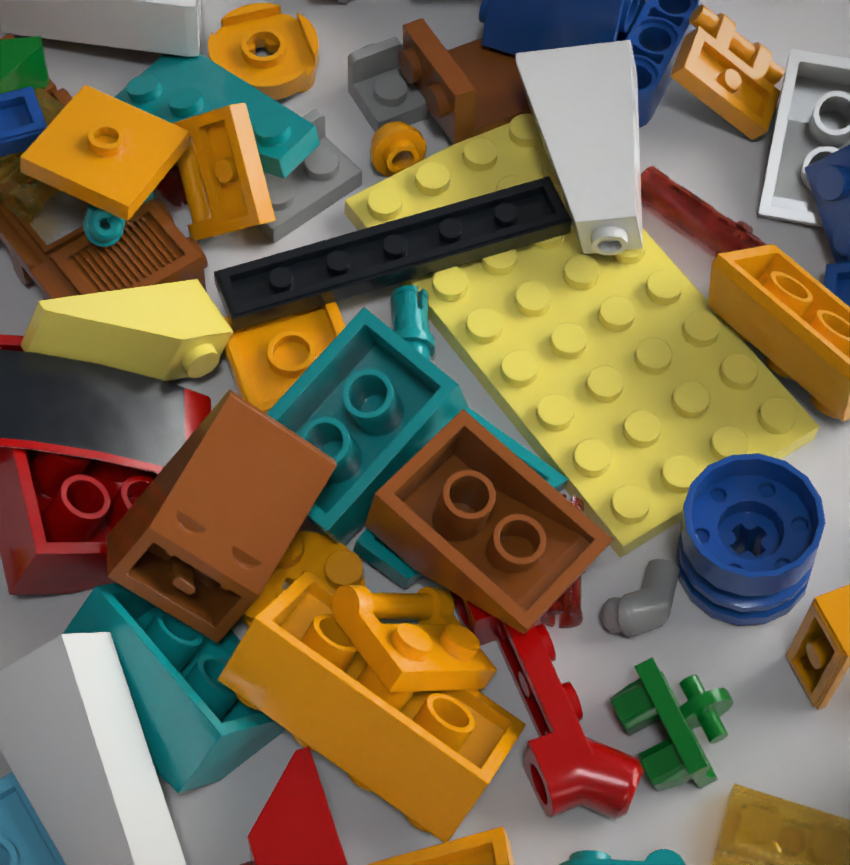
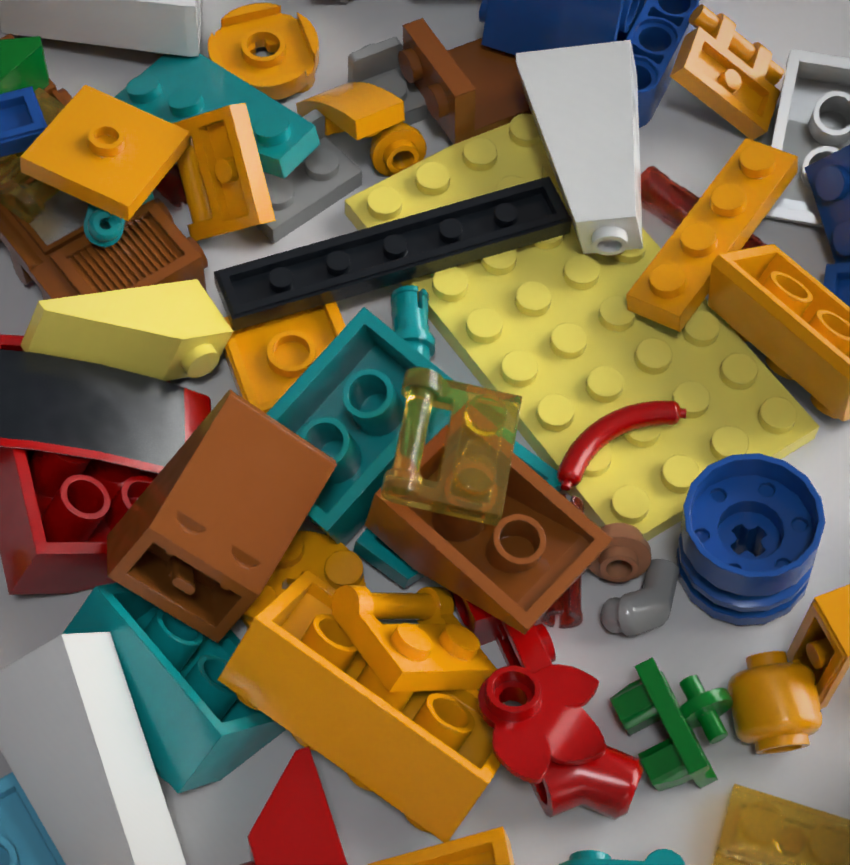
(356, 109): none -> light orange slope
(474, 452): none -> clear yellow plate
(547, 724): none -> red plate
(607, 429): none -> red piece
(626, 555): none -> nougat plate
(716, 224): none -> light orange plate
(774, 703): none -> light orange head

